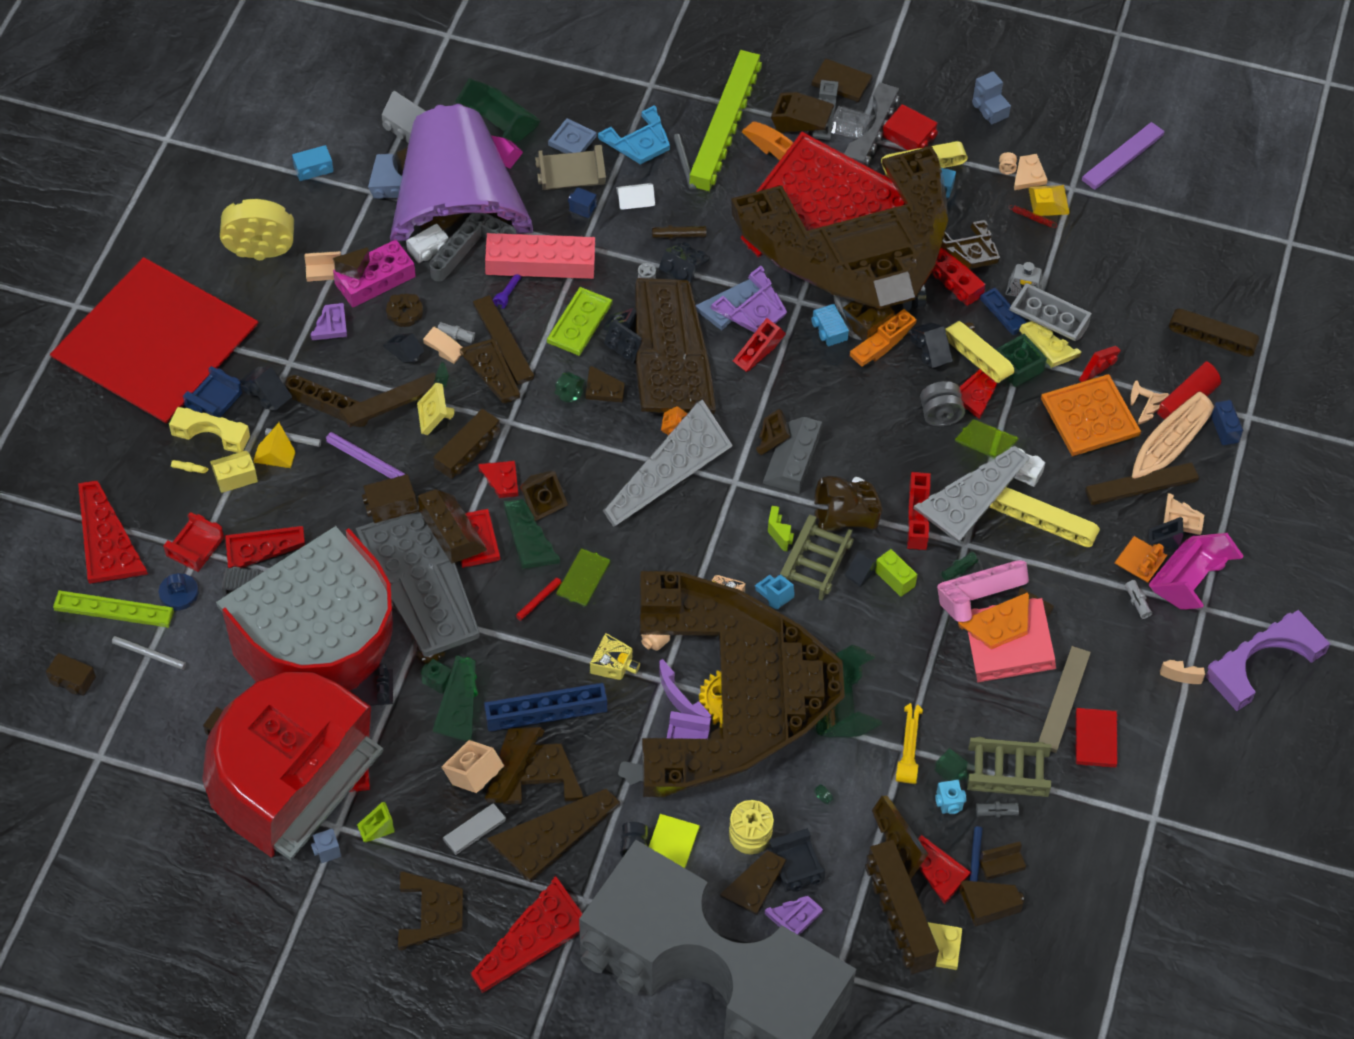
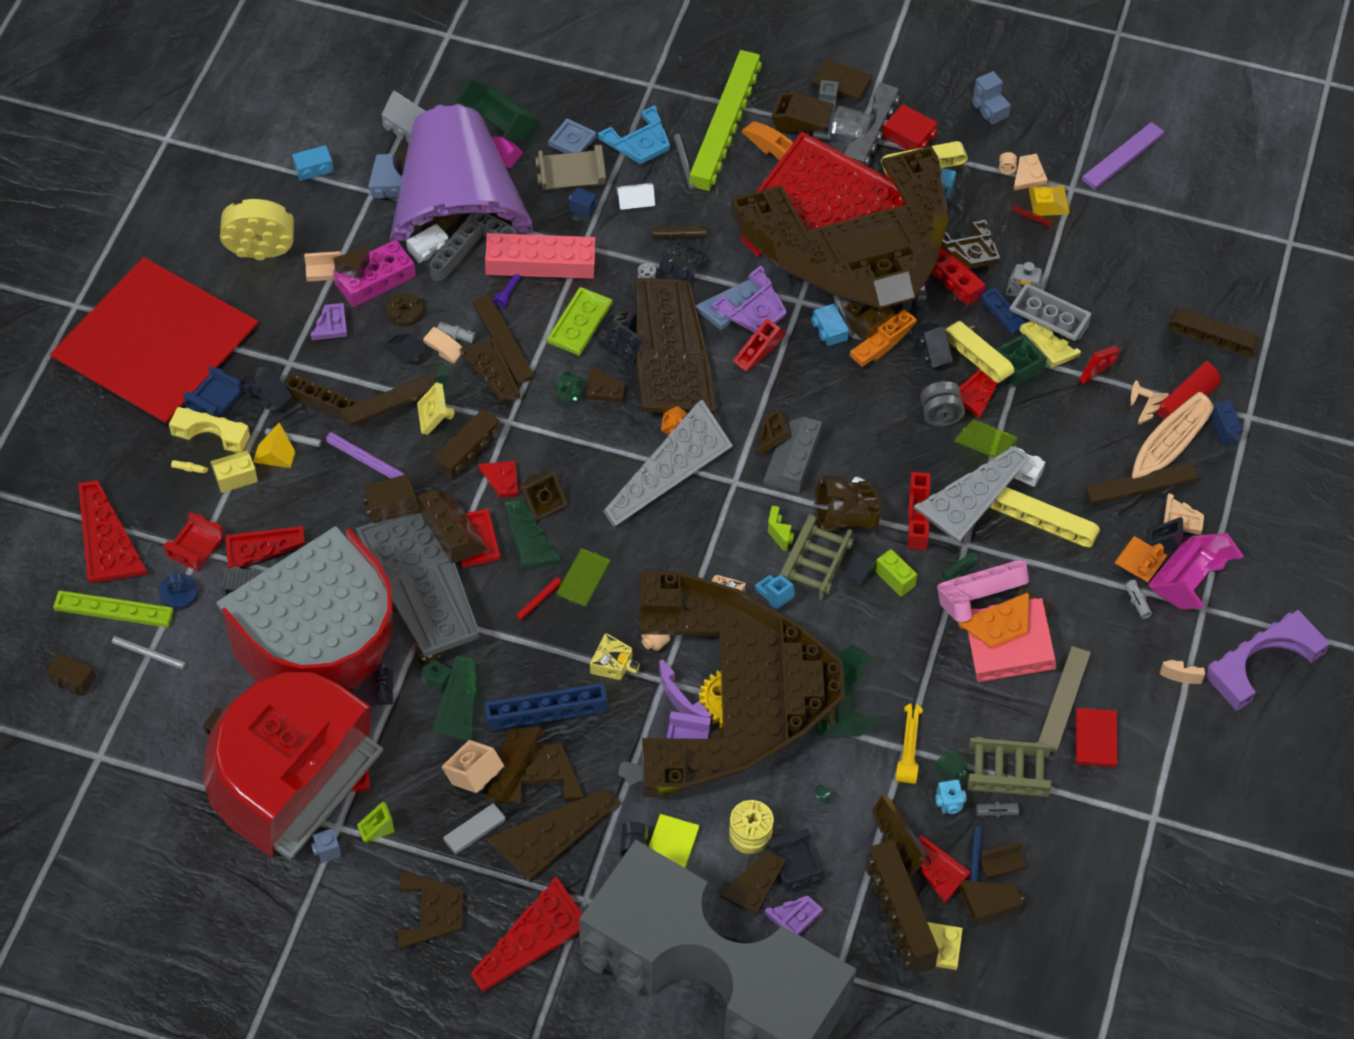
(1090, 415): orange plate -> none

